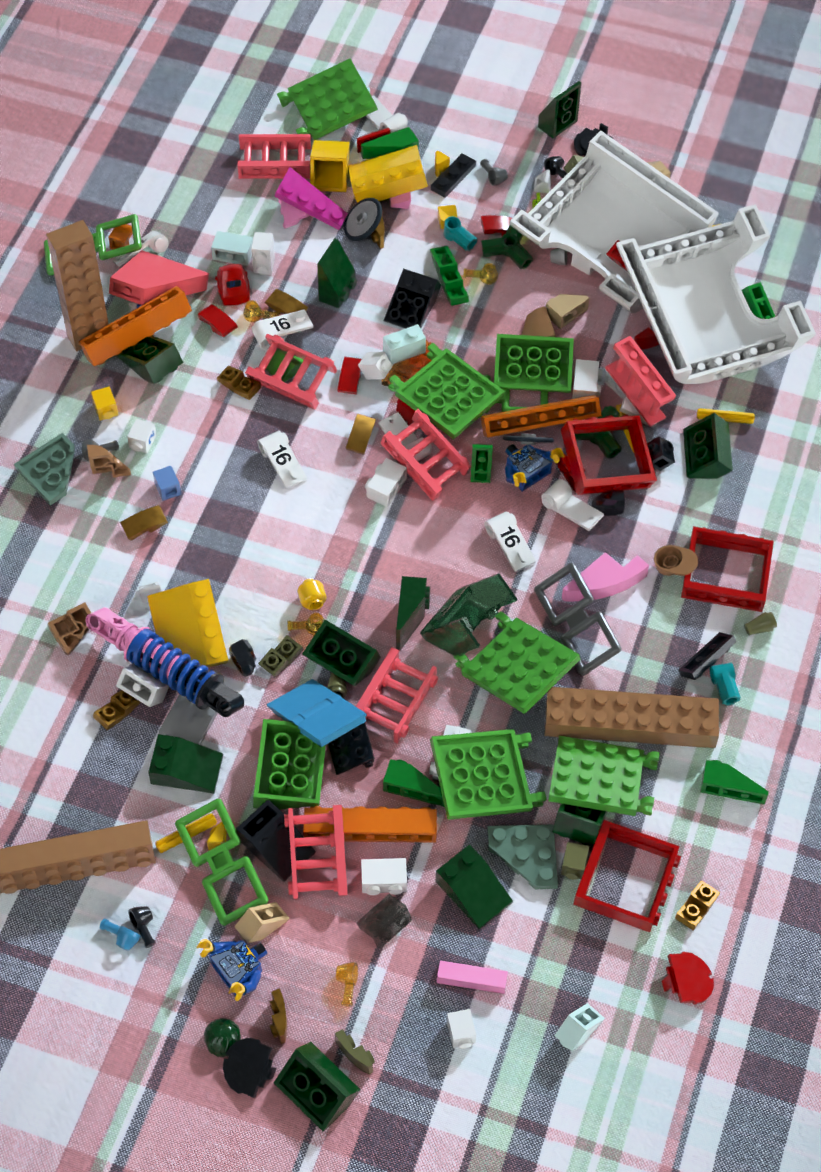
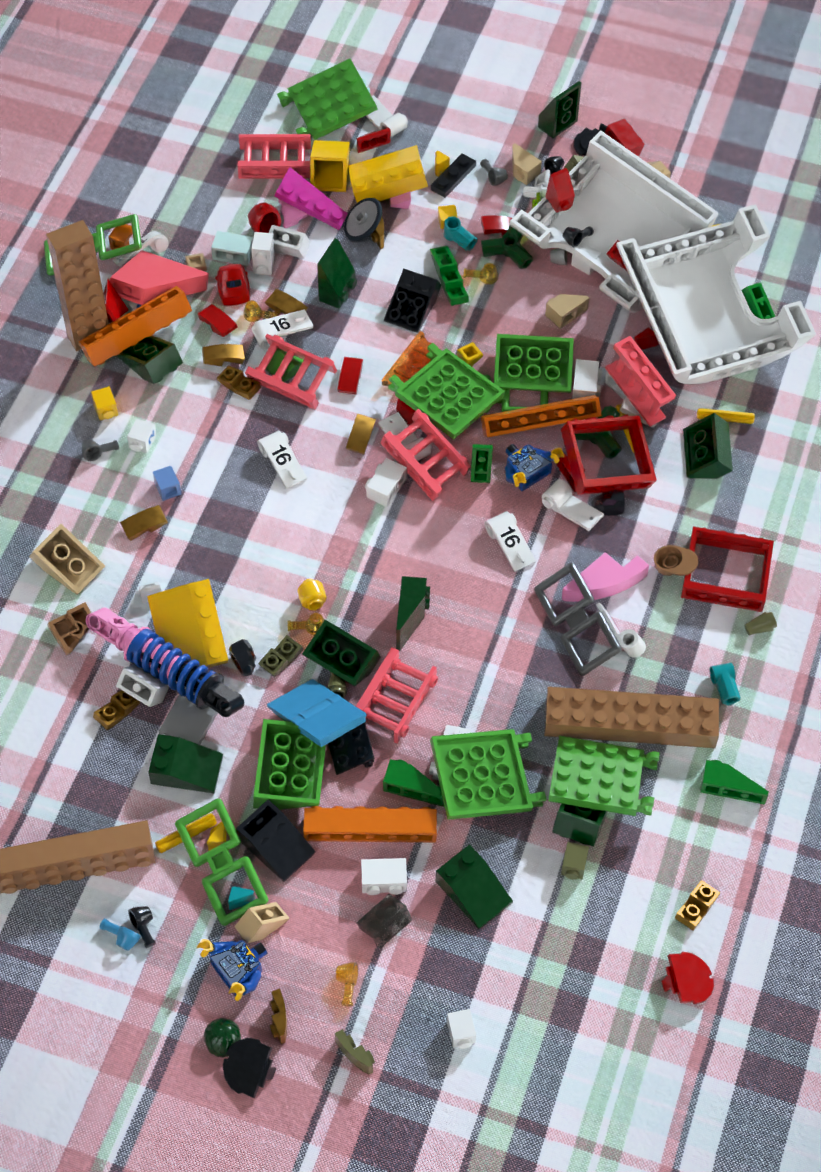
(49, 468): sand green plate -> none
(67, 560): none -> tan slope
(103, 461): medium nougat slope -> none
(114, 304): none -> red slope
(196, 261): none -> tan tile
(219, 353): none -> pearl gold slope
(240, 897): none -> teal slope
(263, 216): none -> red helmet
(290, 241): none -> white brick
(316, 1085): dark green slope -> none
(336, 862): coral fence -> none
(375, 365): white brick -> none
(389, 143): green slope -> none
(404, 344): light aqua brick -> none
(463, 611): clear green windscreen -> none
(469, 353): none -> yellow slope
(472, 977): bright pink slope -> none
(518, 664): bright green plate -> none
(524, 165): none -> tan slope
(527, 851): sand green plate -> none
(528, 439): black wheel -> none
(531, 191): none -> white axle
(538, 324): medium nougat slope -> none
(560, 191): none -> red slope
(574, 236): none -> black bar
(578, 1027): light aqua slope -> none
(625, 135): none -> red brick
(628, 639): none -> white door
(640, 841): red window -> none
(661, 453): black brick -> none
(707, 656): black plate -> none

